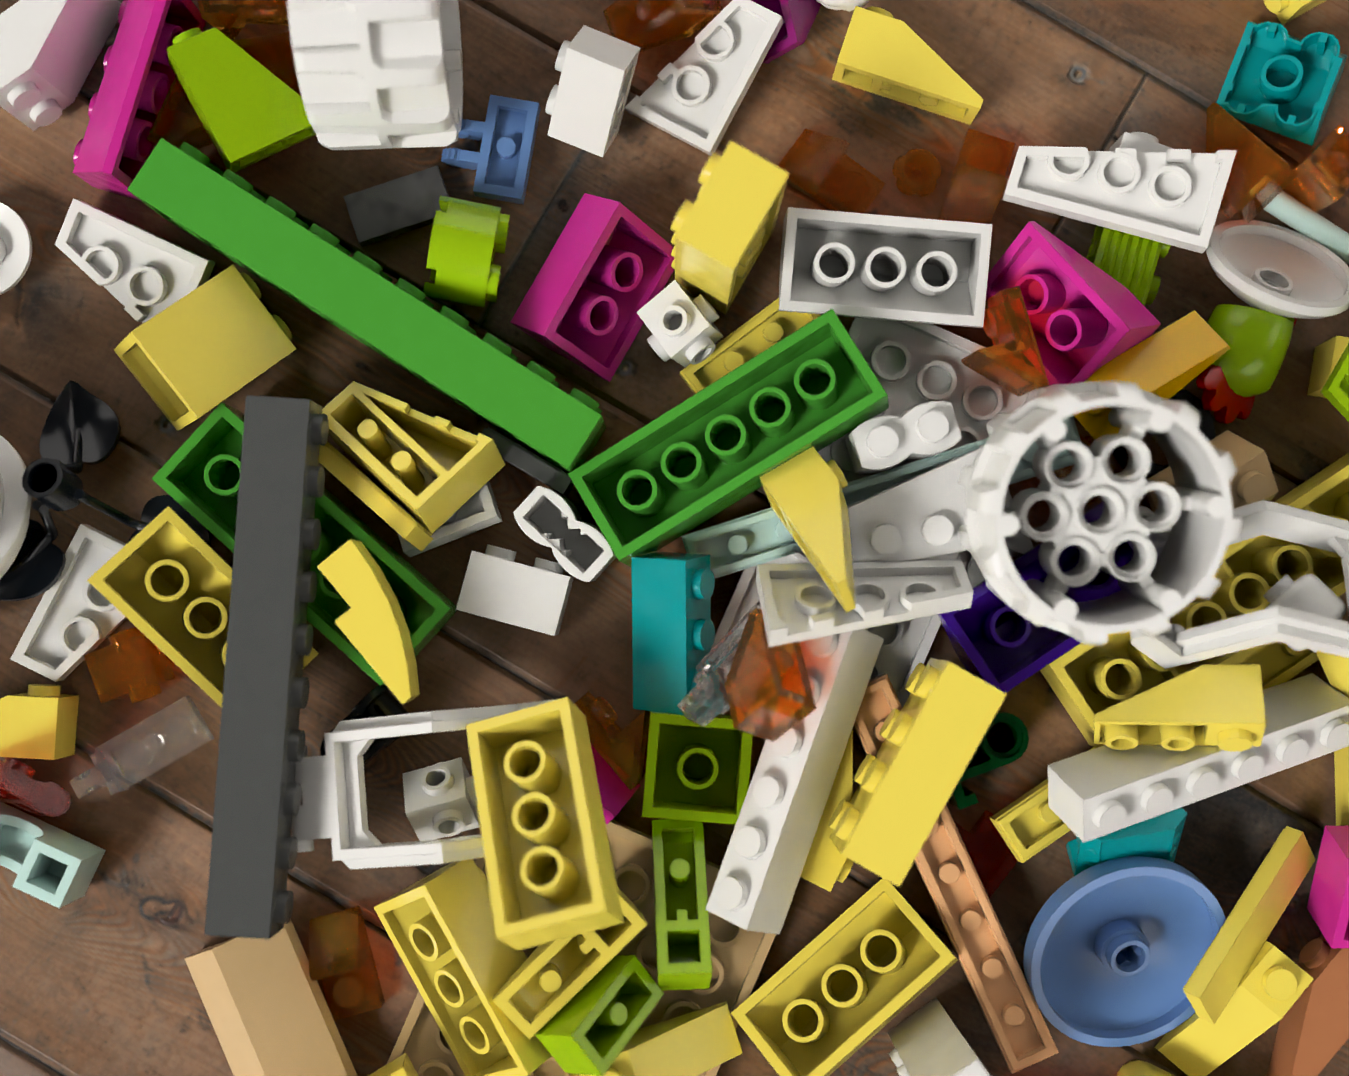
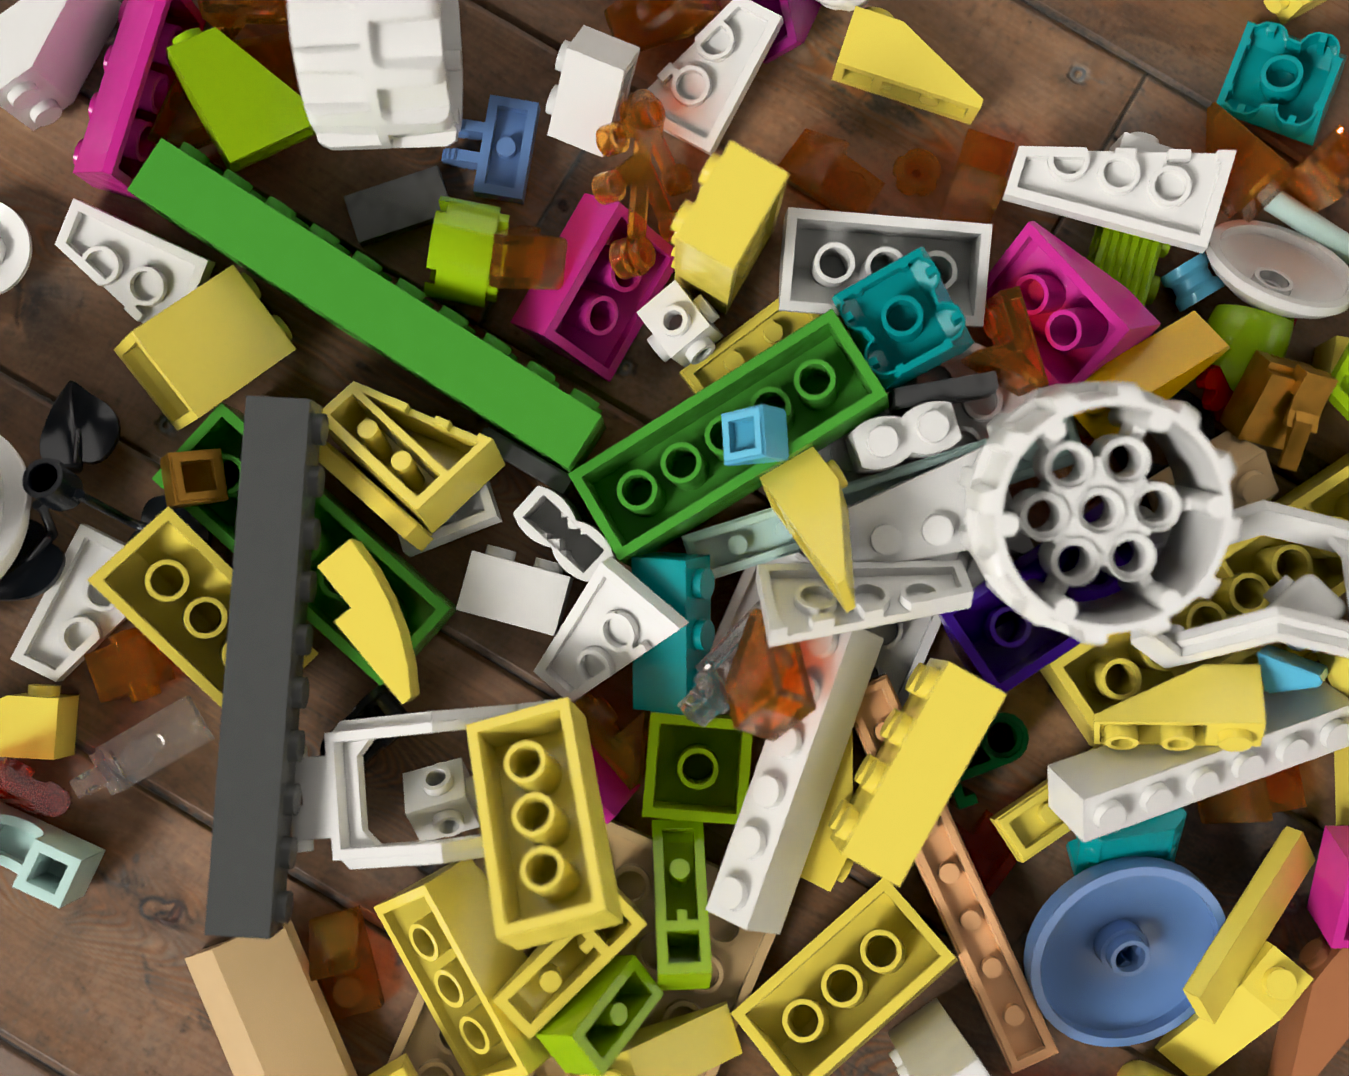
(193, 478): none -> pearl gold slope
(527, 259): none -> clear orange slope
(606, 631): none -> white wing
(643, 120): none -> clear orange plant
(755, 435): none -> medium azure slope
(903, 319): none -> teal slope
(950, 390): none -> flat silver tile
(1192, 281): none -> medium azure wheel
(1256, 799): none -> clear orange slope
(1278, 405): none -> pearl gold piece
(1288, 671): none -> medium azure slope

